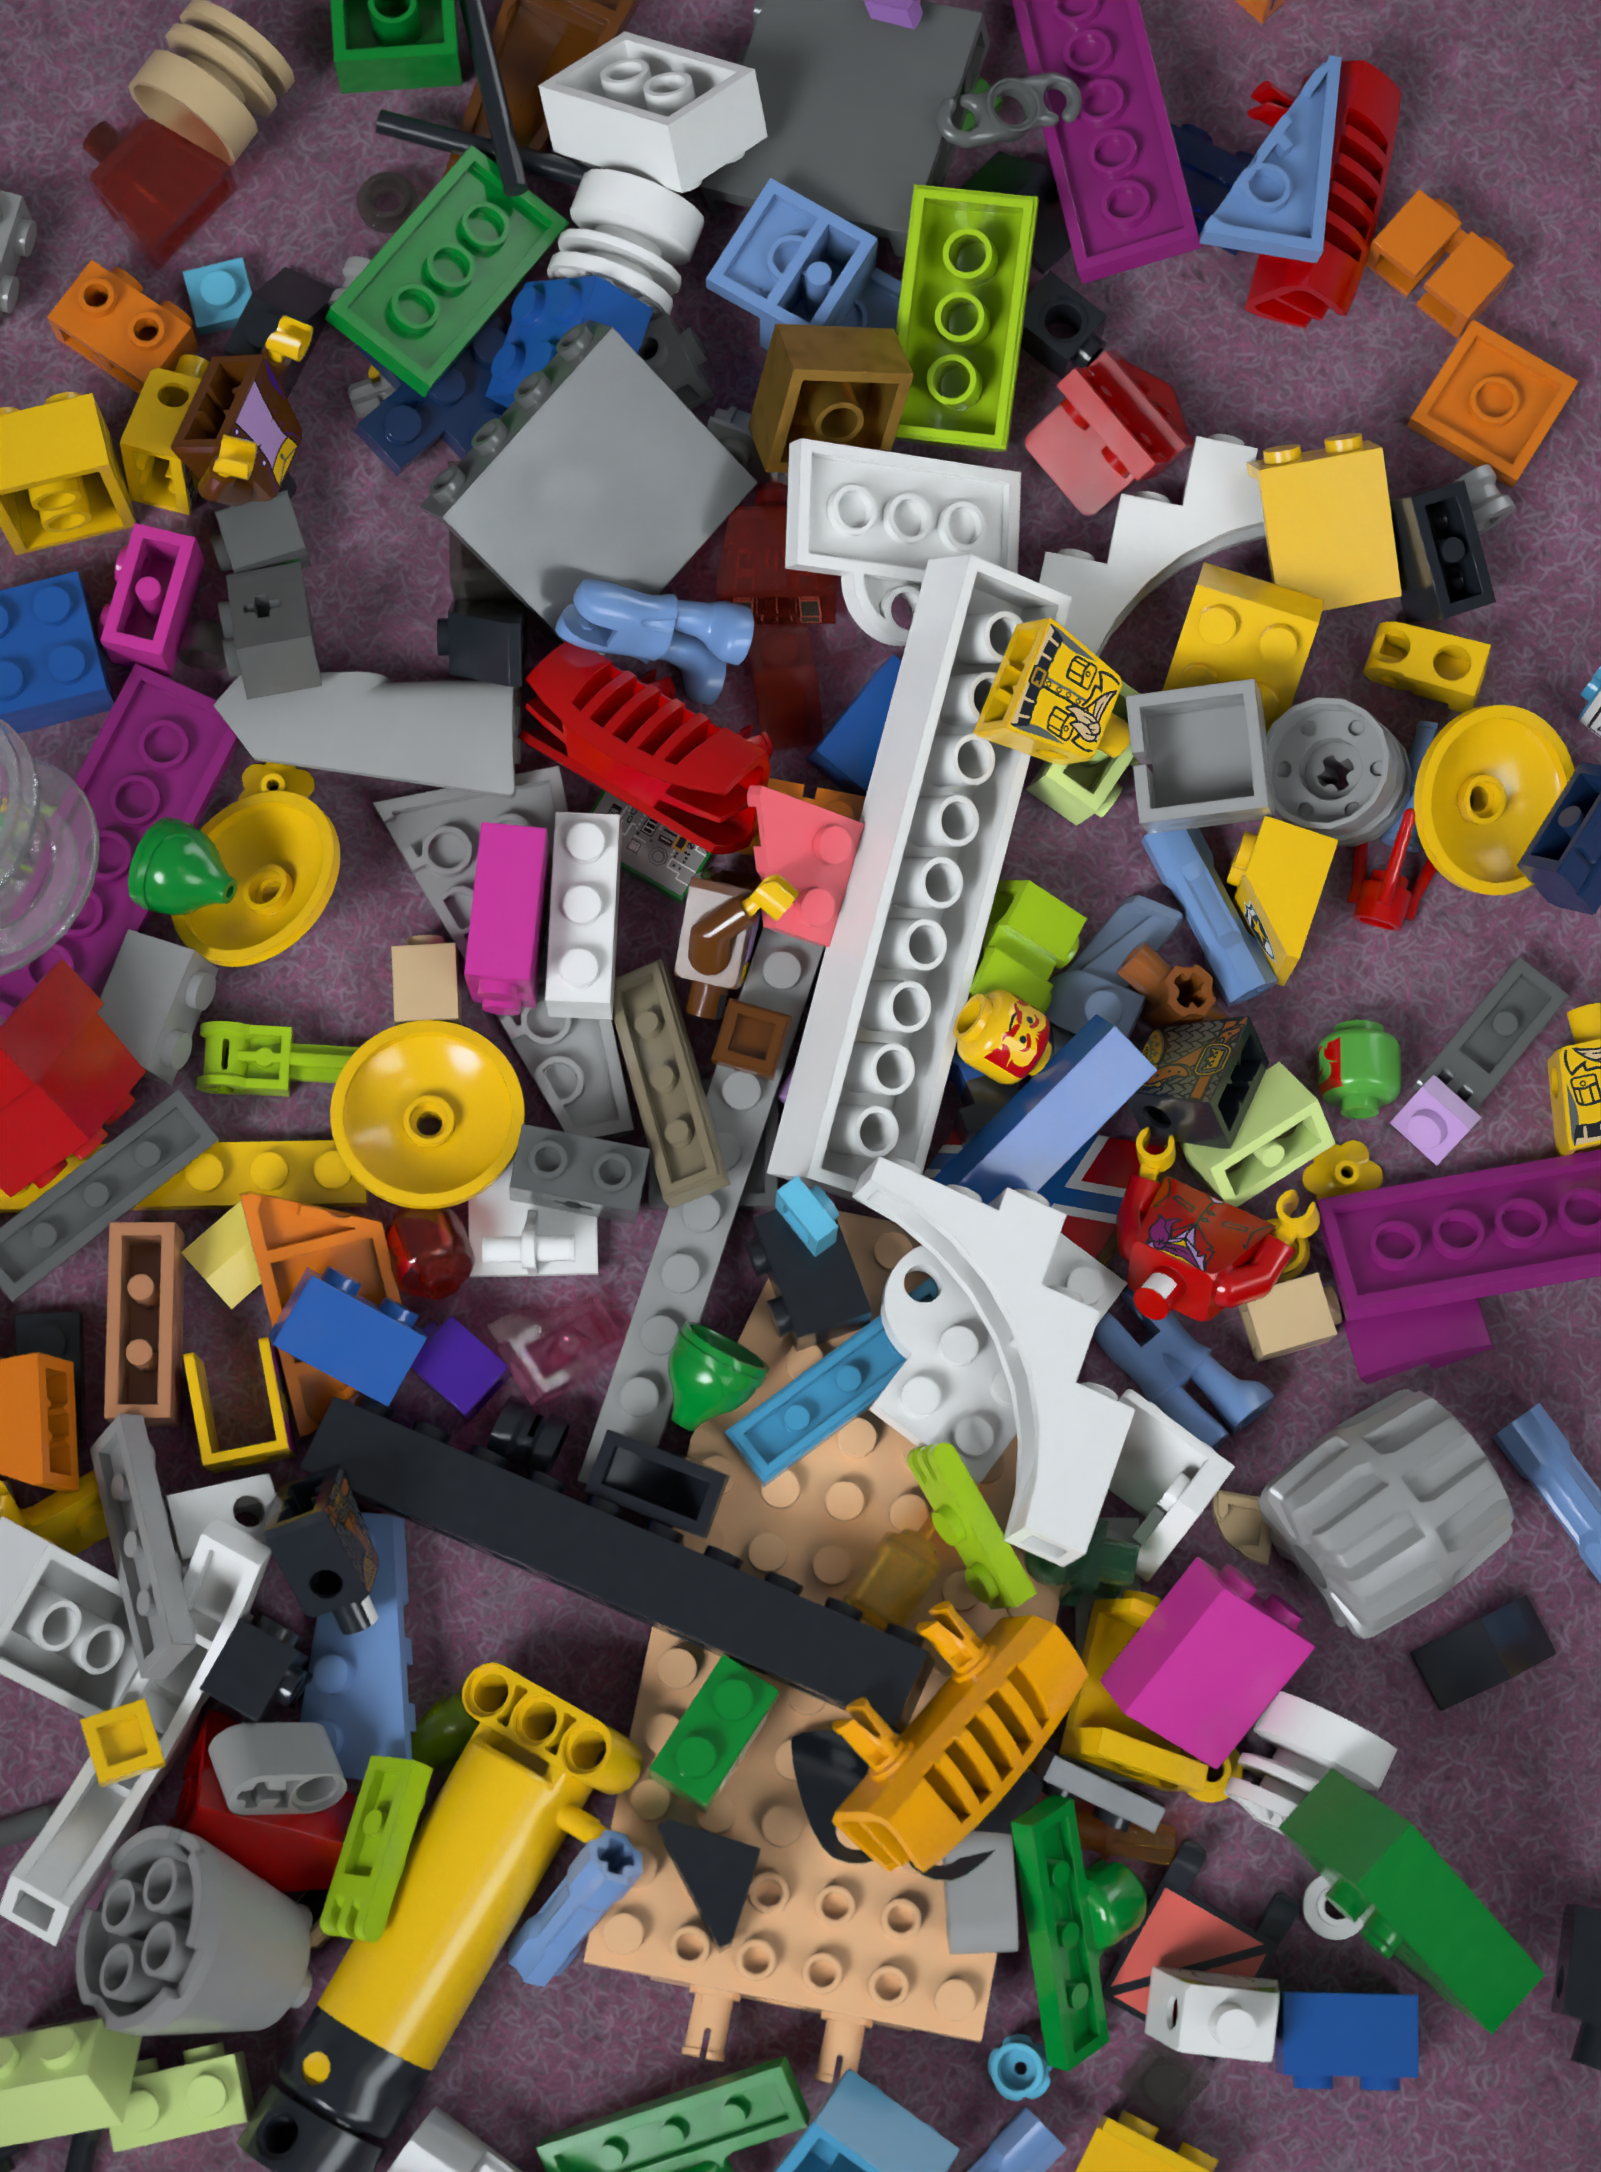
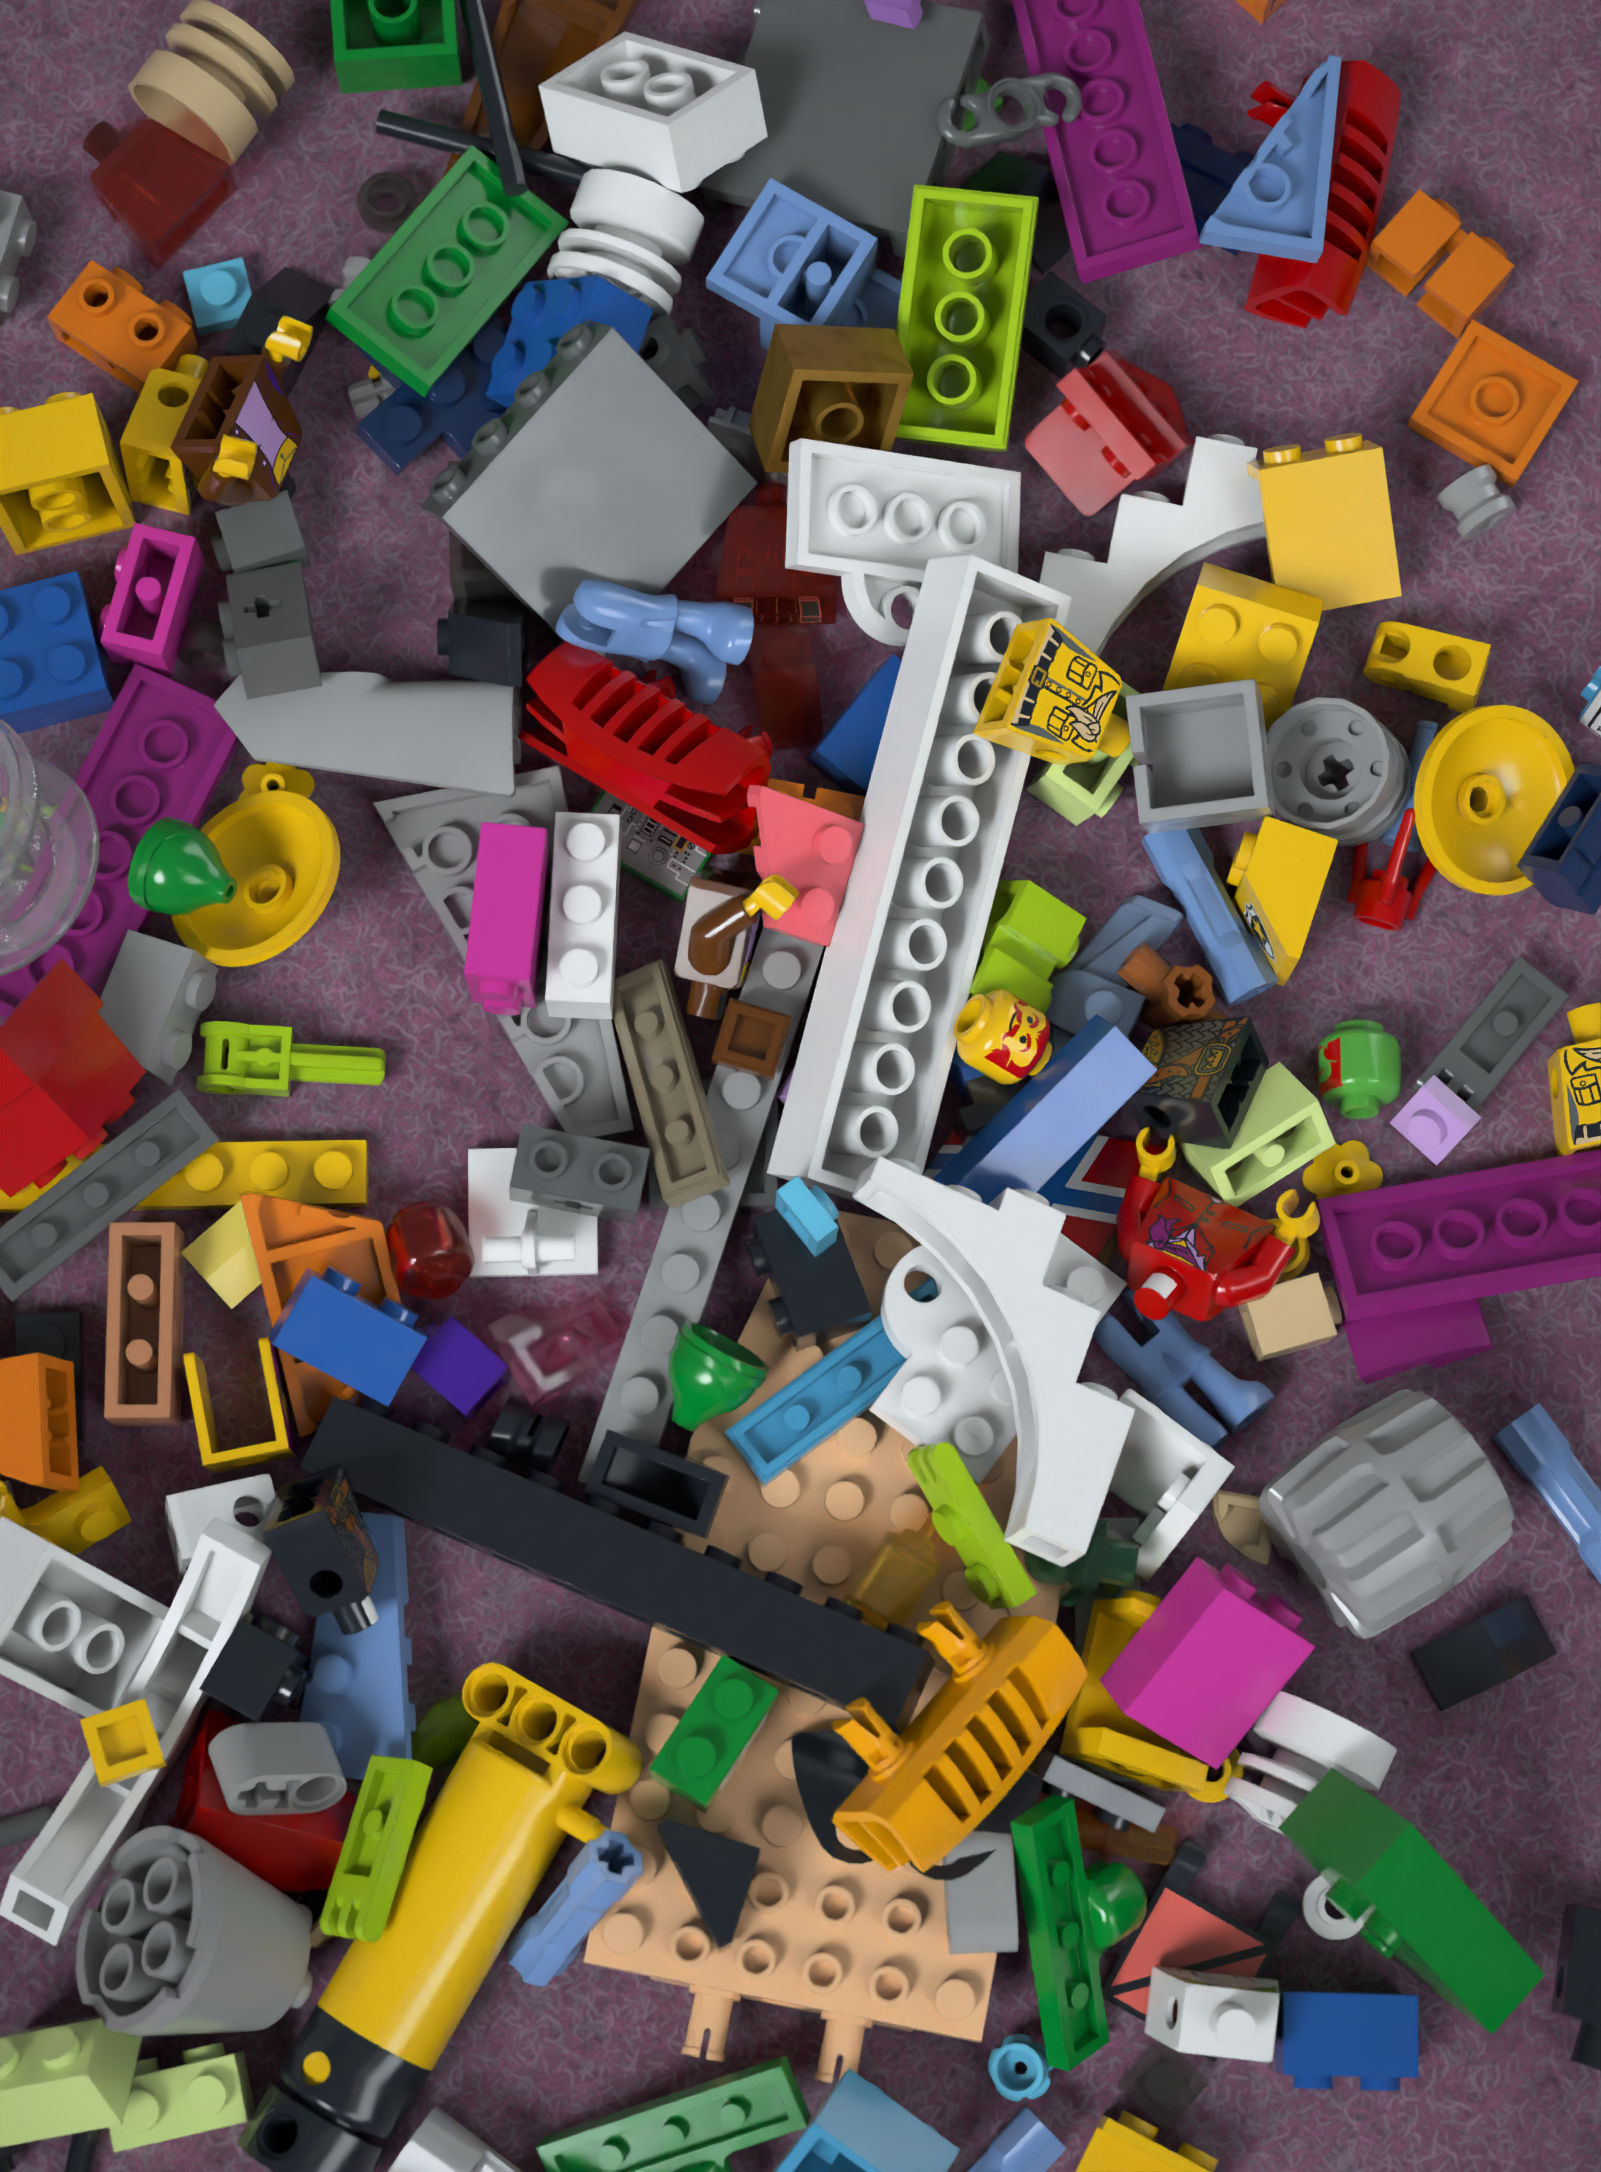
(143, 1547): light grey plate -> none
(417, 1075): yellow dish -> none
(426, 980): tan brick -> none
(1439, 553): black brick -> none

